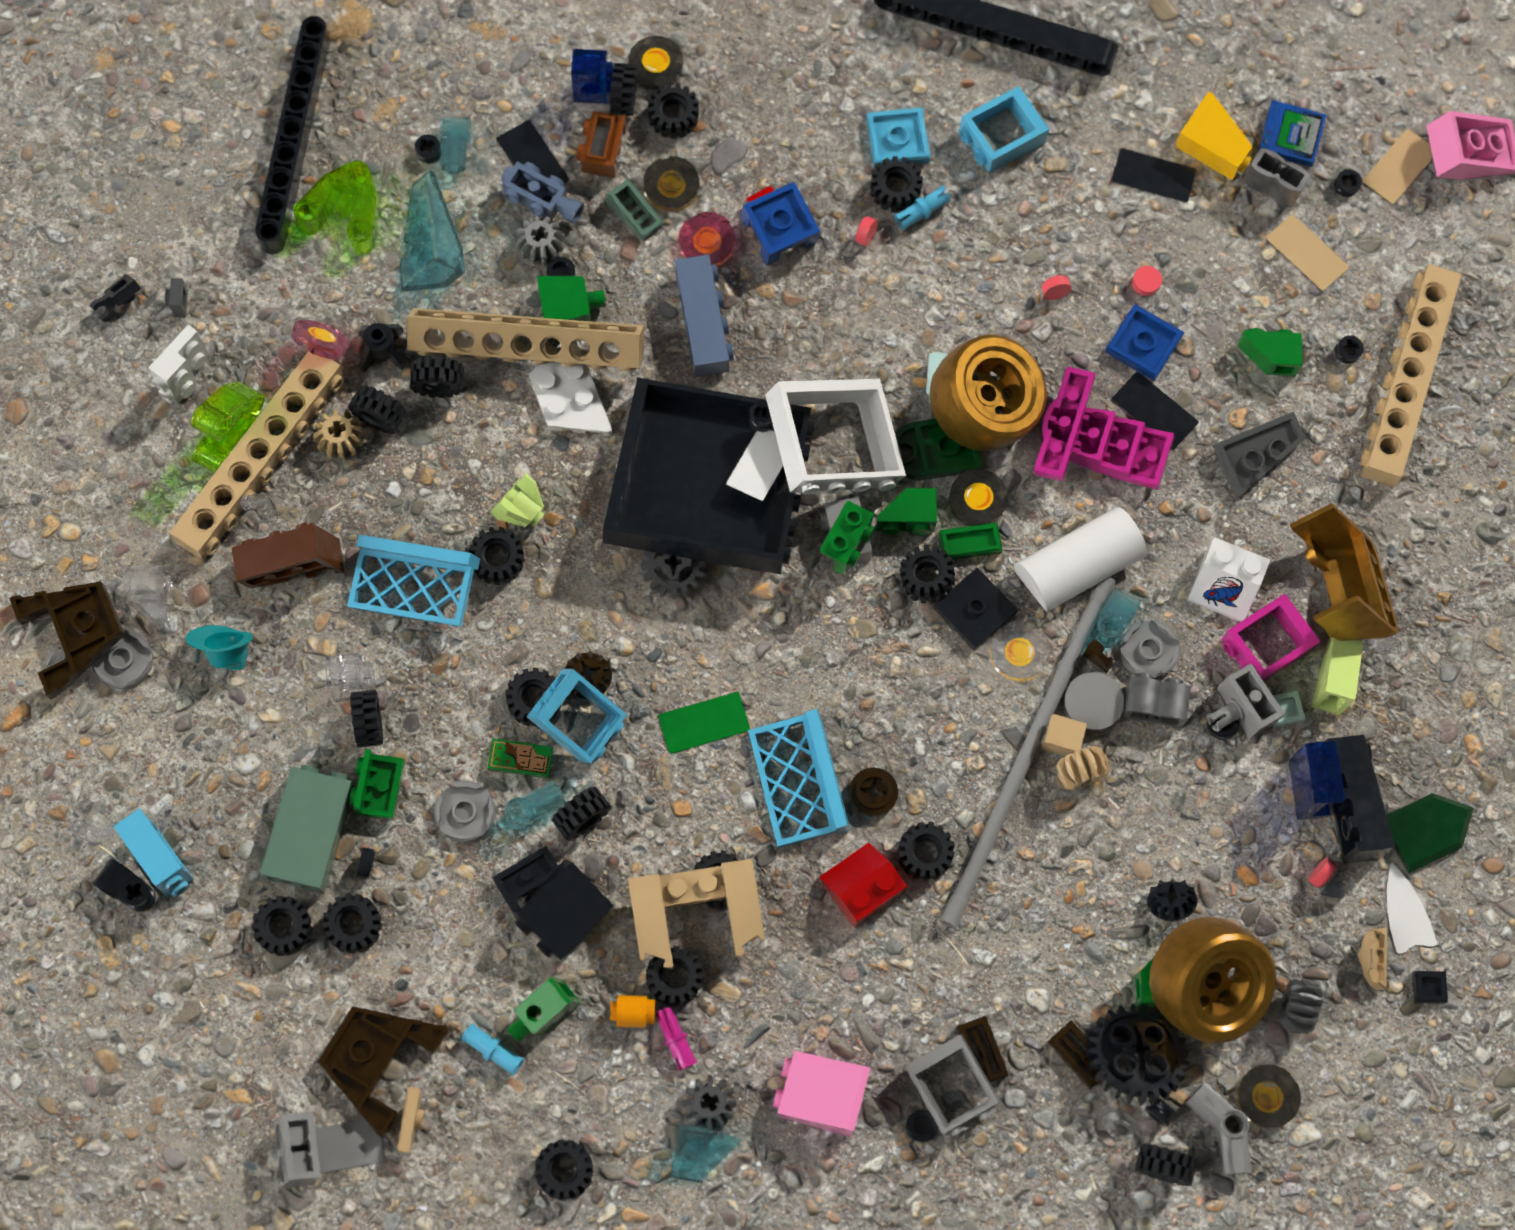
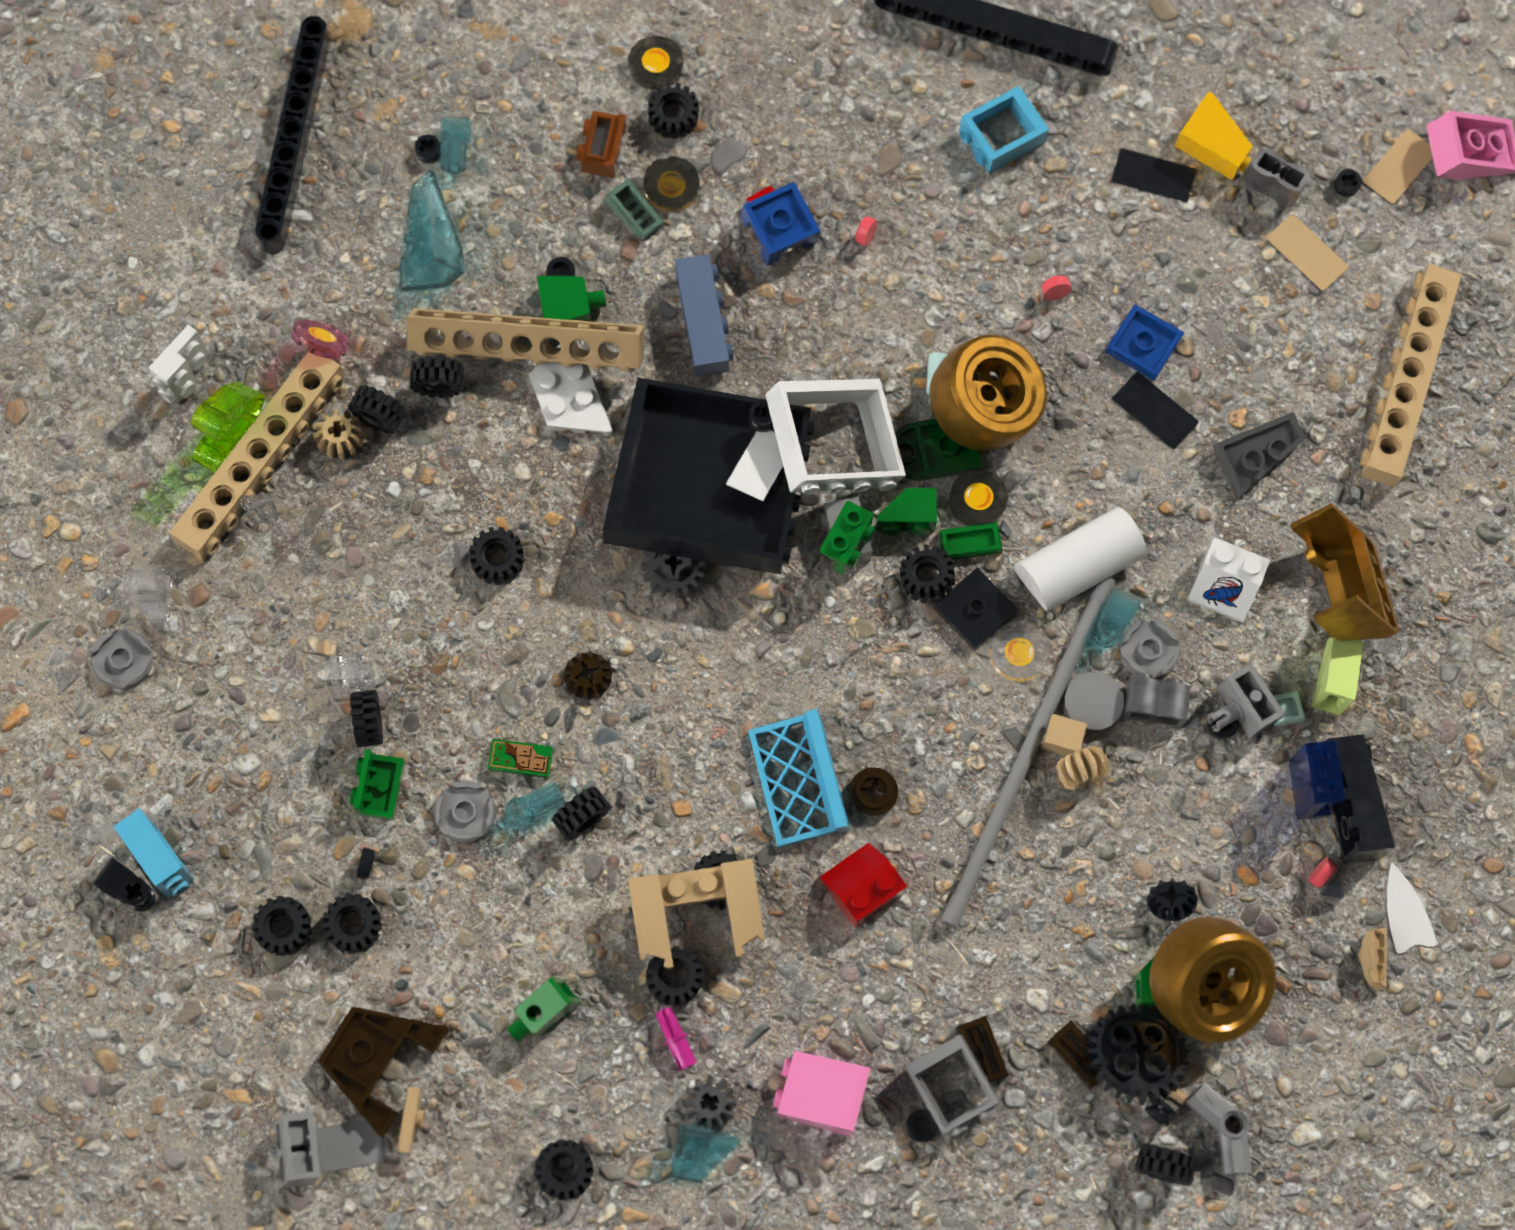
(84, 625): dark brown wing -> none
(118, 294): black plate -> none
(177, 297): dark grey plate -> none
(221, 645): teal piece -> none
(286, 554): reddish brown wedge -> none
(307, 829): sand green brick -> none
(355, 183): clear neon green connector -> none
(380, 344): black brick -> none
(419, 555): medium azure fence -> none
(492, 1049): medium azure pin -> none
(519, 685): black tyre -> none
(520, 504): yellowish green brick -> none
(525, 877): black plate -> none
(526, 145): black sticker -> none
(539, 191): sand blue brick -> none
(540, 240): light grey gear -> none
(554, 697): medium azure window -> none
(562, 911): black panel -> none
(591, 76): clear blue brick -> none
(623, 89): black tyre -> none
(633, 1011): light orange brick -> none
(703, 722): green sticker -> none
(707, 235): clear pink tile -> none
(896, 169): black tyre -> none
(898, 134): medium azure tile -> none
(922, 208): medium azure pin -> none
(930, 833): black tyre -> none
(1095, 655): dark brown tile -> none
(1098, 438): dark pink slope -> none
(1146, 280): coral tile -> none
(1268, 1096): clear smoke tile -> none
(1273, 352): green slope -> none
(1292, 132): tile -> none
(1292, 623): dark pink window -> none
(1300, 1006): dark grey gear -> none
(1345, 357): black bush -> none
(1429, 830): dark green tile -> none
(1429, 987): black tile -> none

